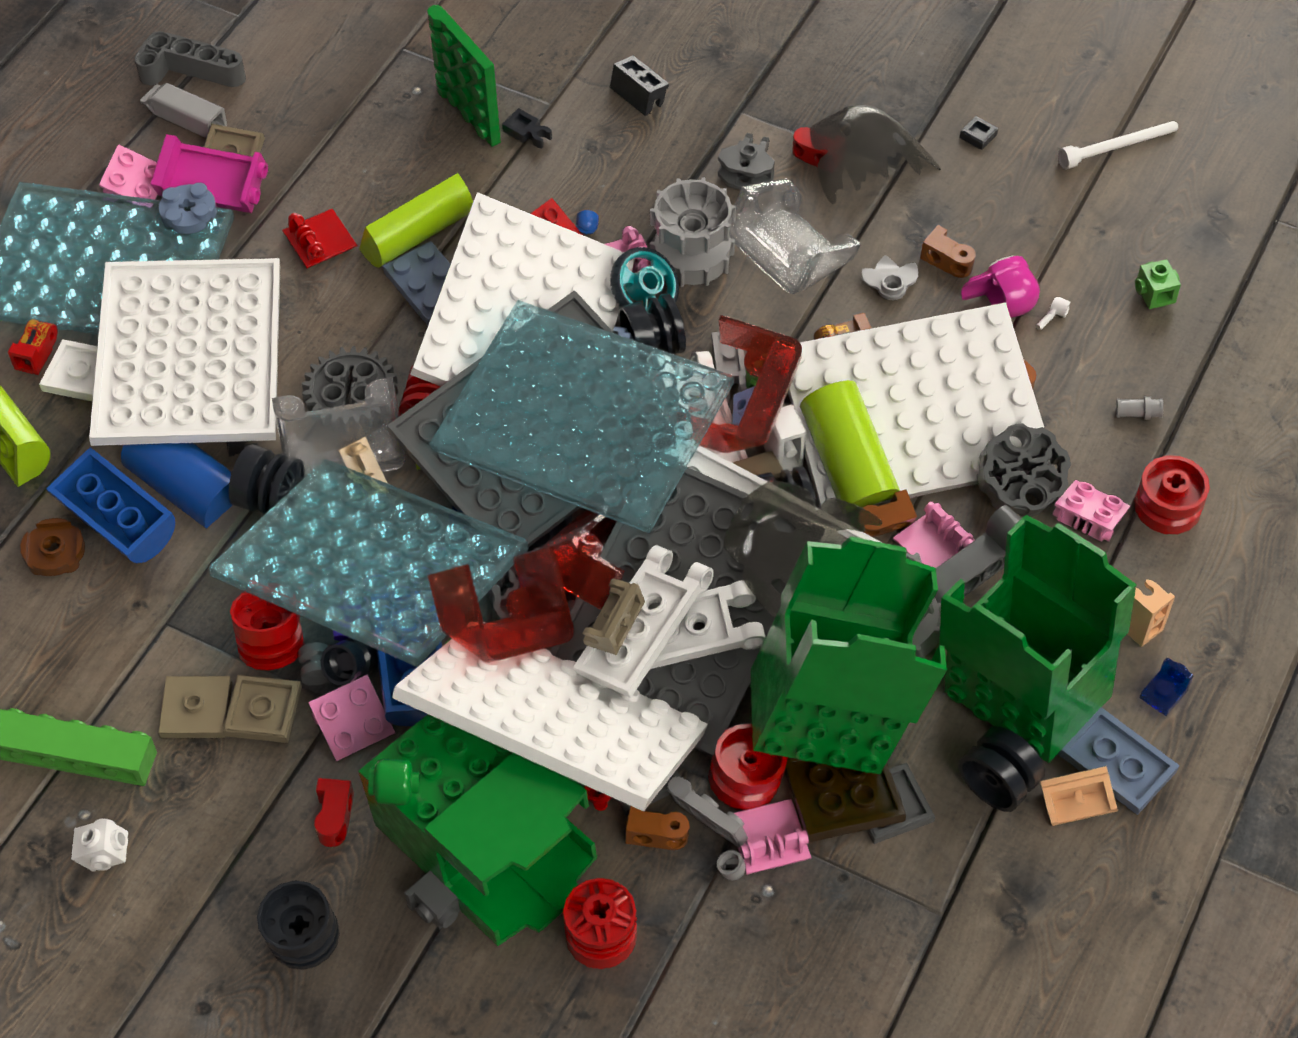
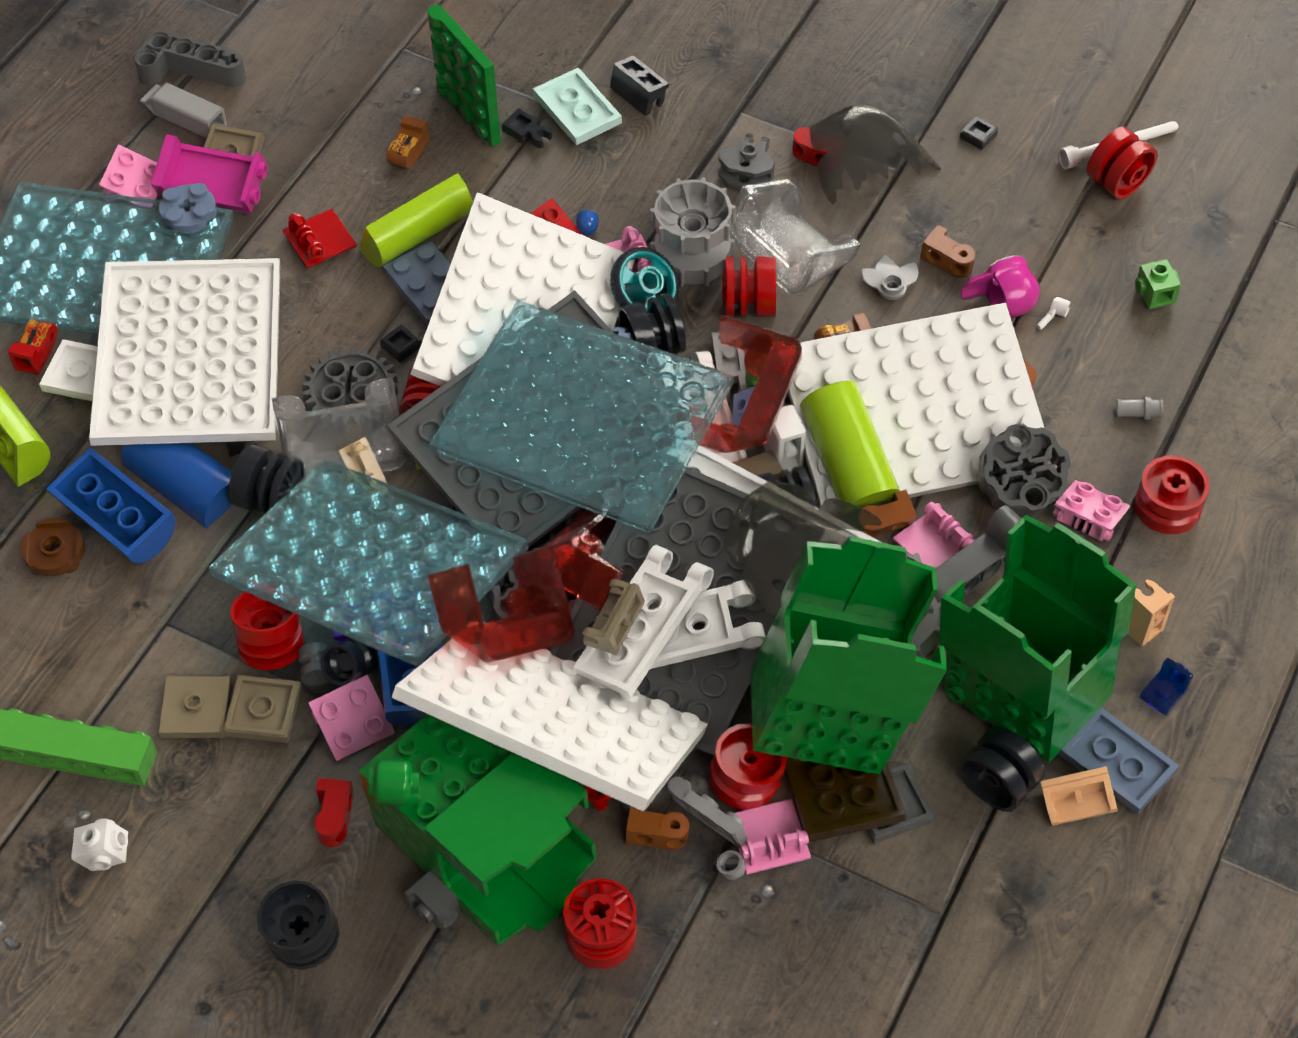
(400, 343): none -> black tile
(408, 142): none -> dark orange leg
(577, 106): none -> light aqua plate
(750, 286): none -> red wheel
(1121, 162): none -> red wheel

